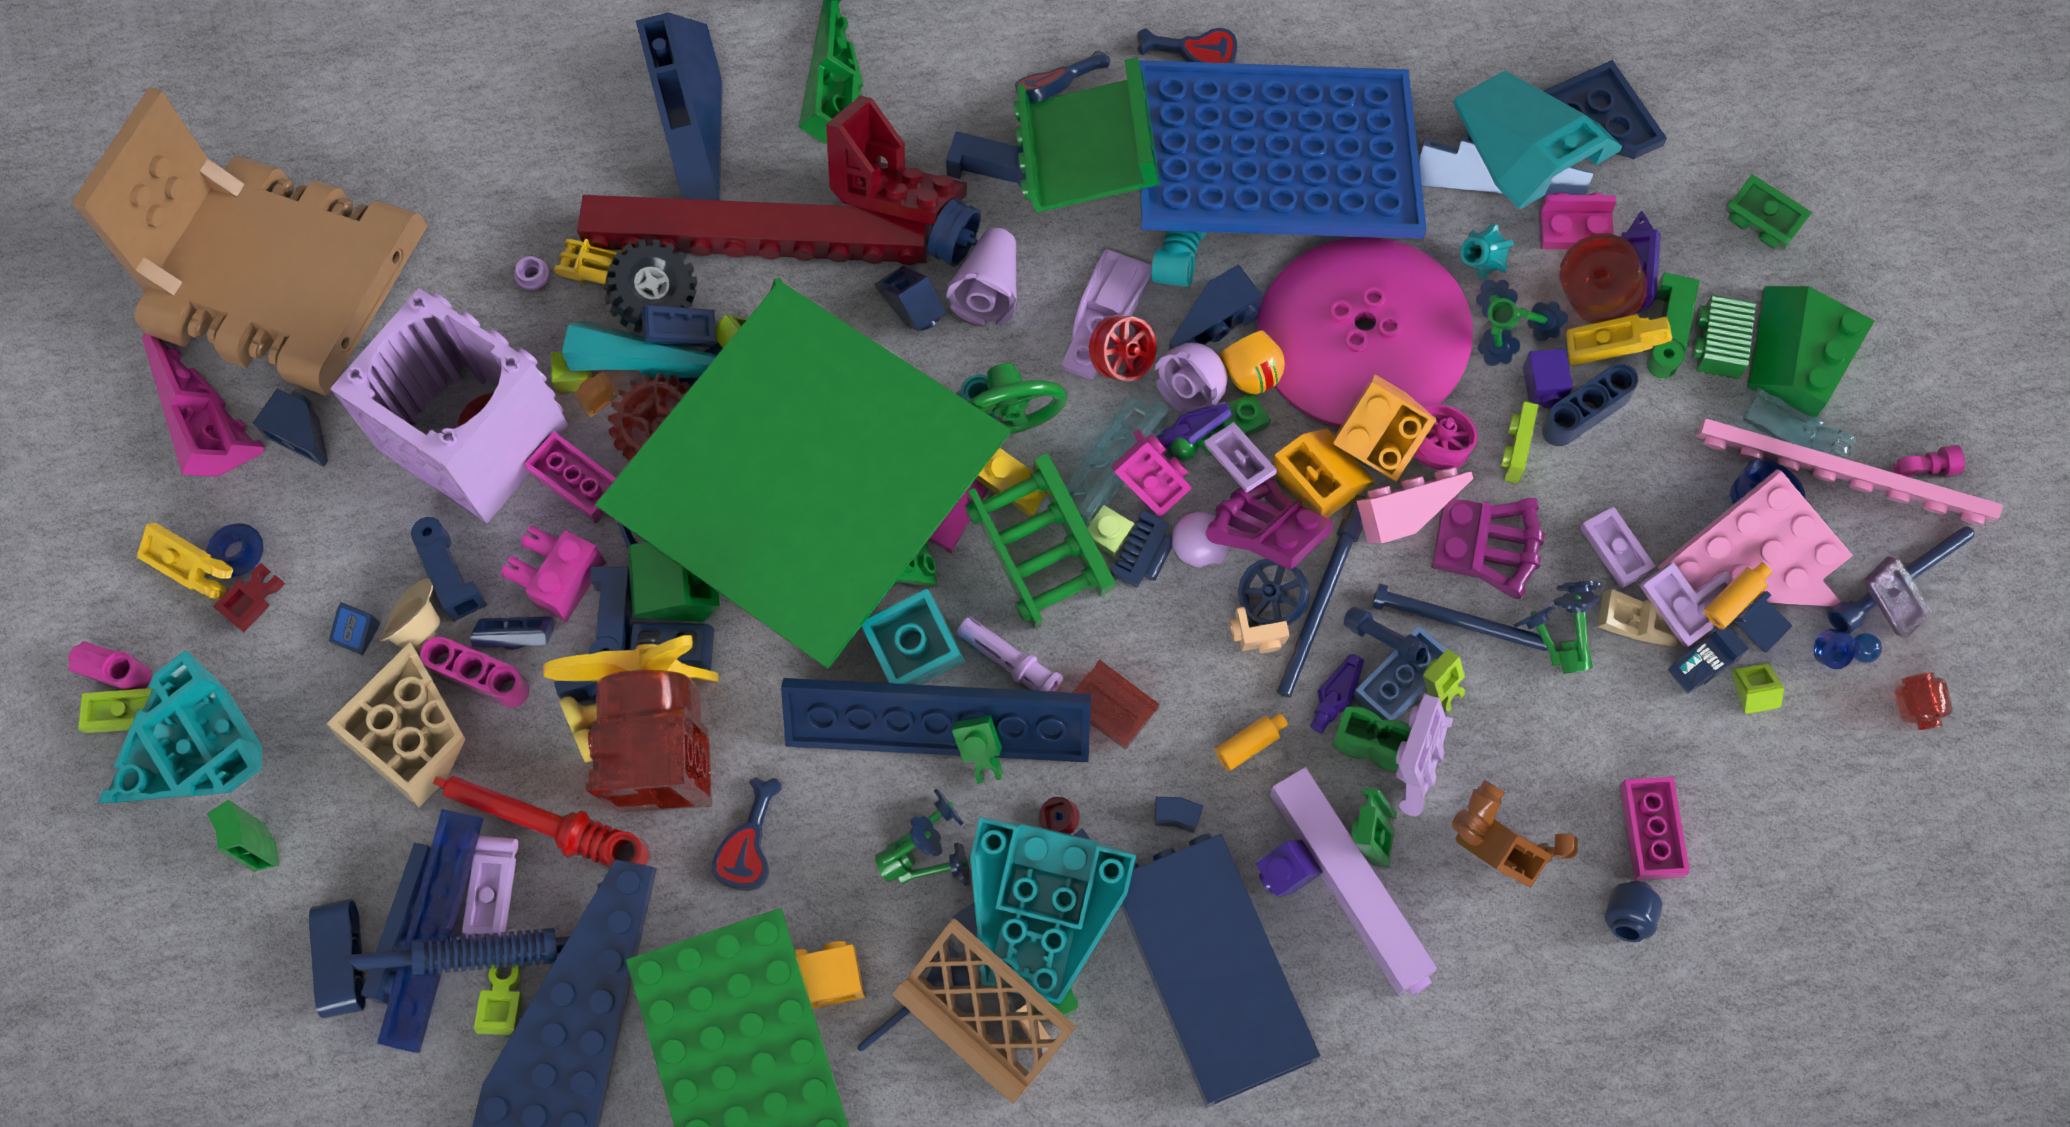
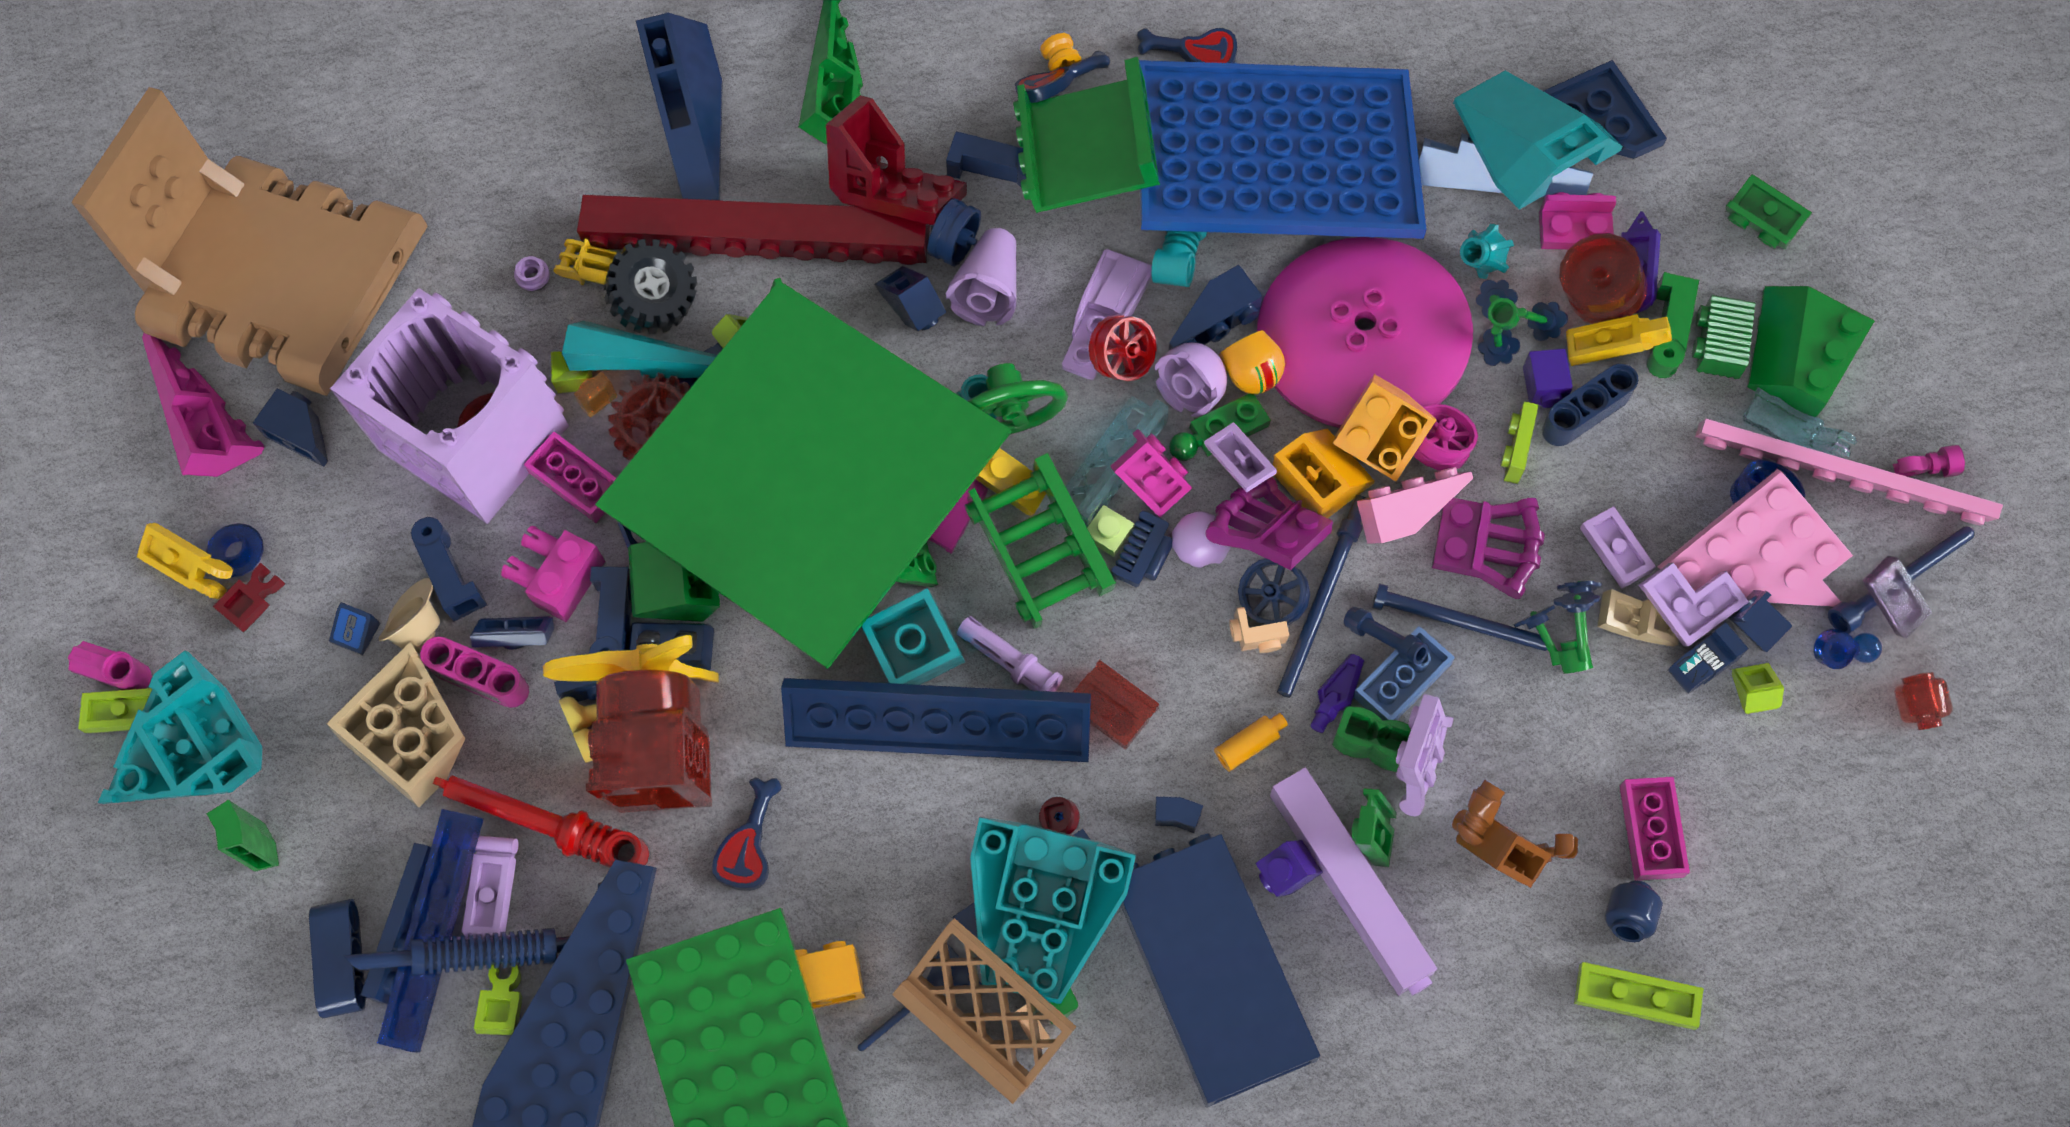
(678, 326): dark blue plate -> none
(898, 858): plant -> none
(979, 743): green plate -> none
(1059, 51): none -> light orange wheel
(1196, 424): dark purple piece -> none
(1443, 678): lime plate -> none
(1639, 995): none -> lime plate
(1737, 595): light orange cylinder -> none

